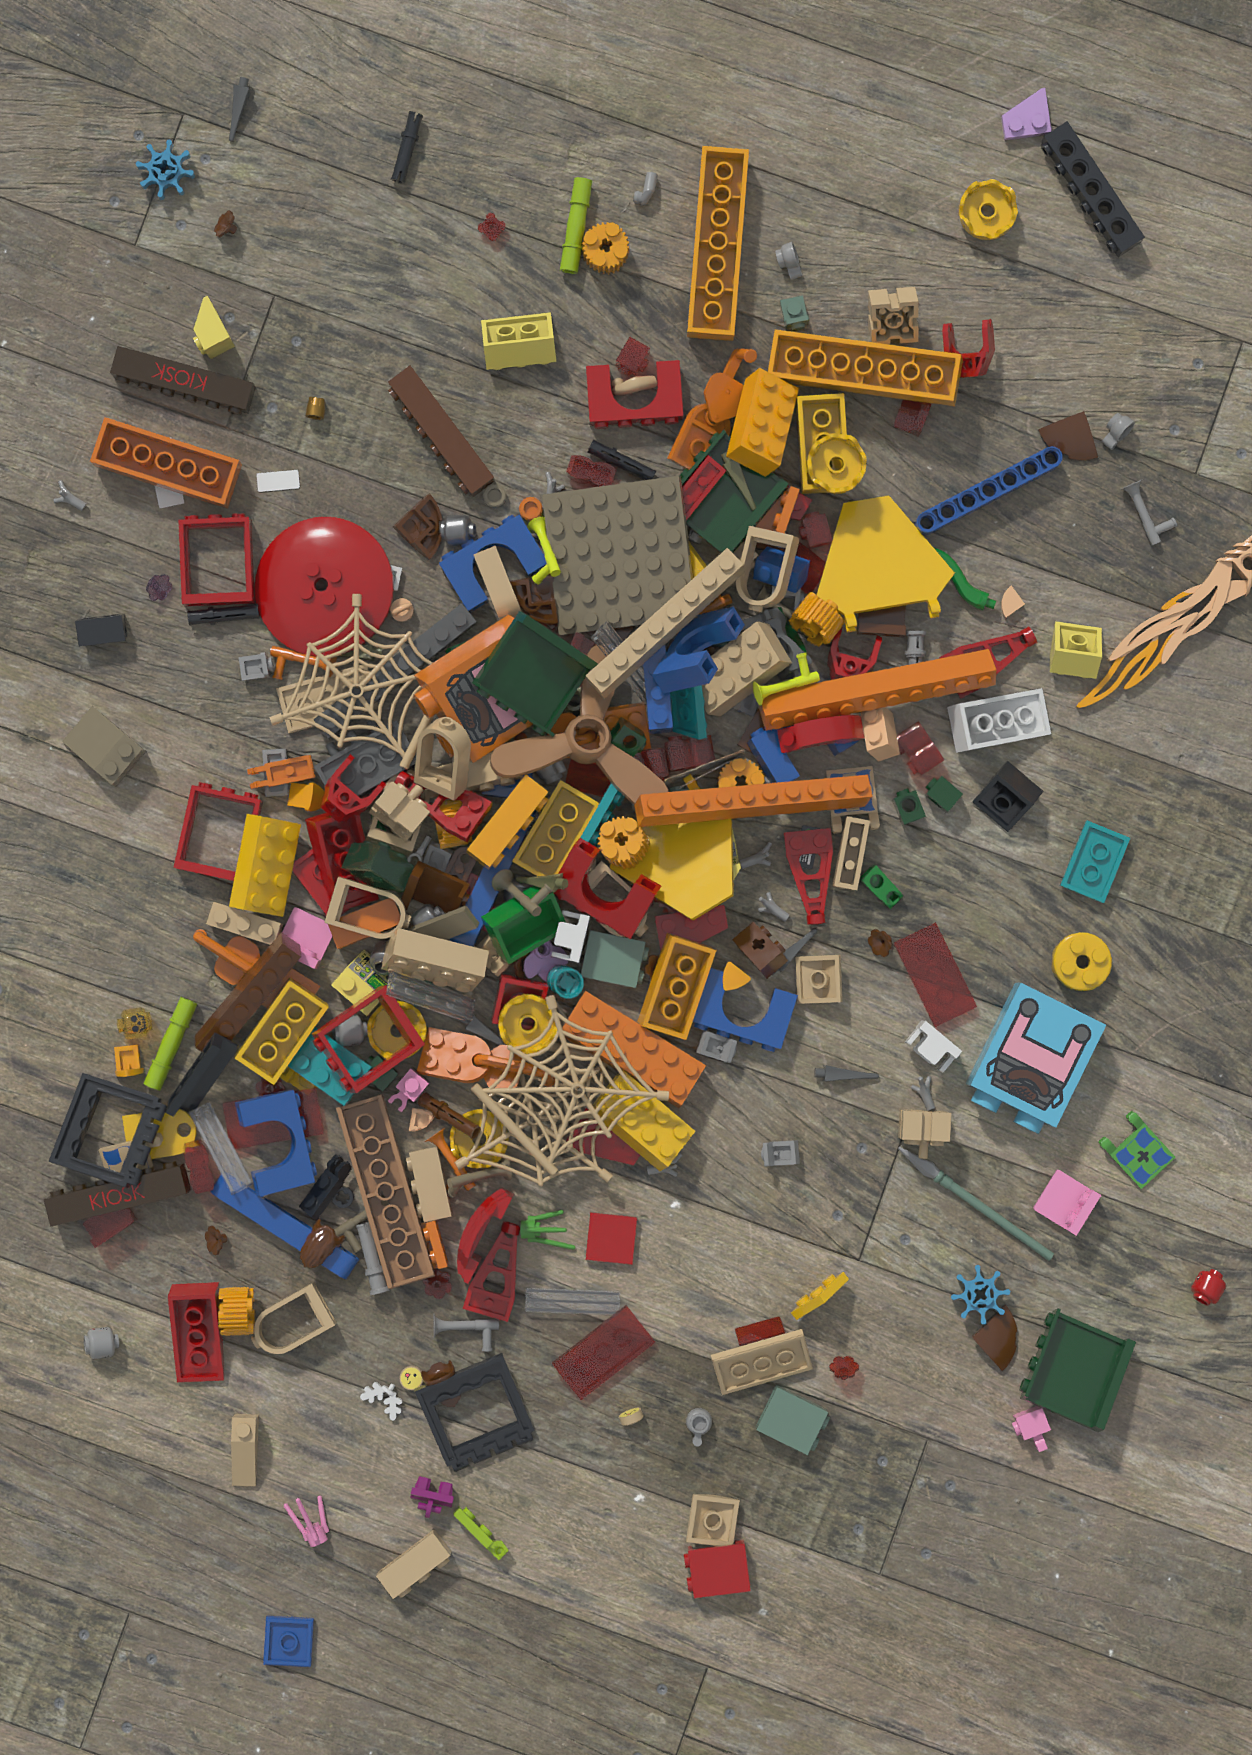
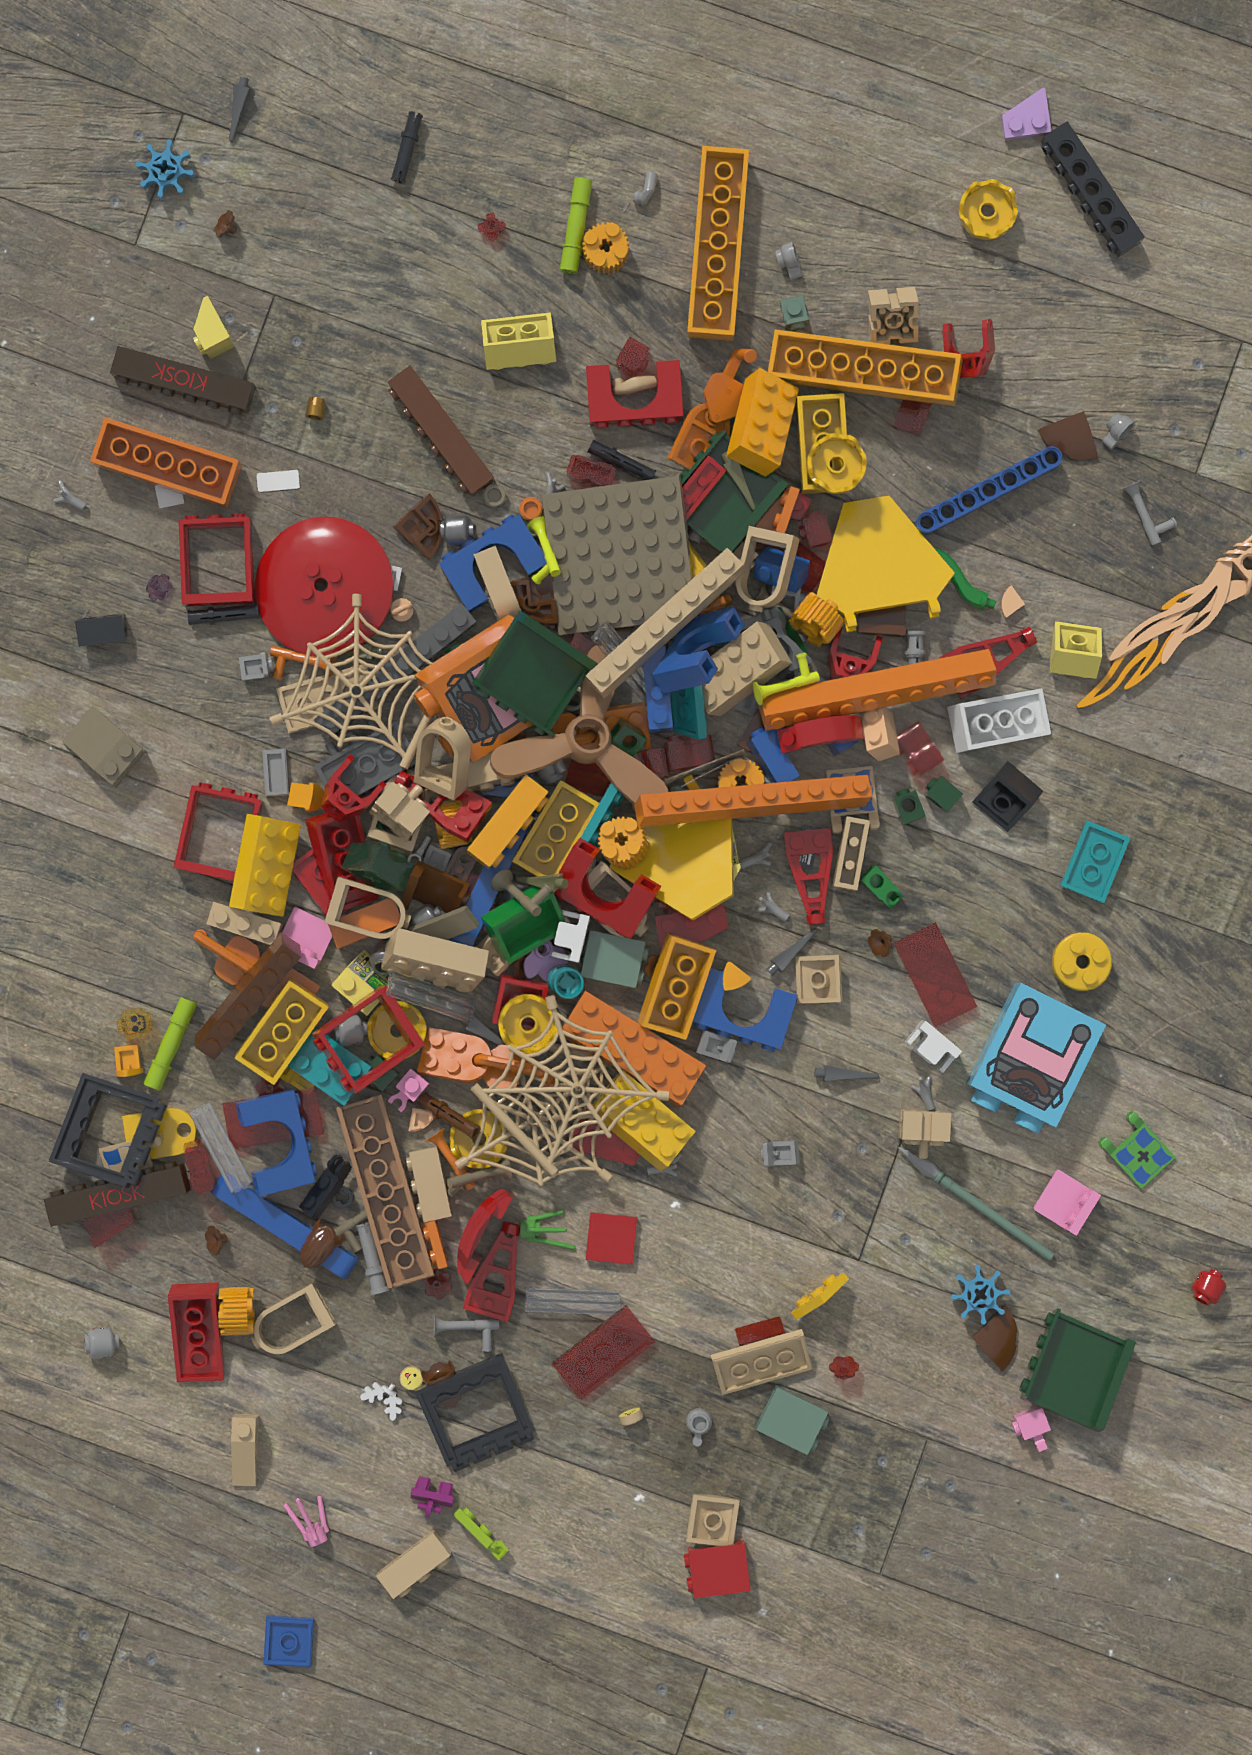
(202, 1074): black panel -> none
(284, 772): orange hinge -> none
(765, 960): reddish brown brick -> none

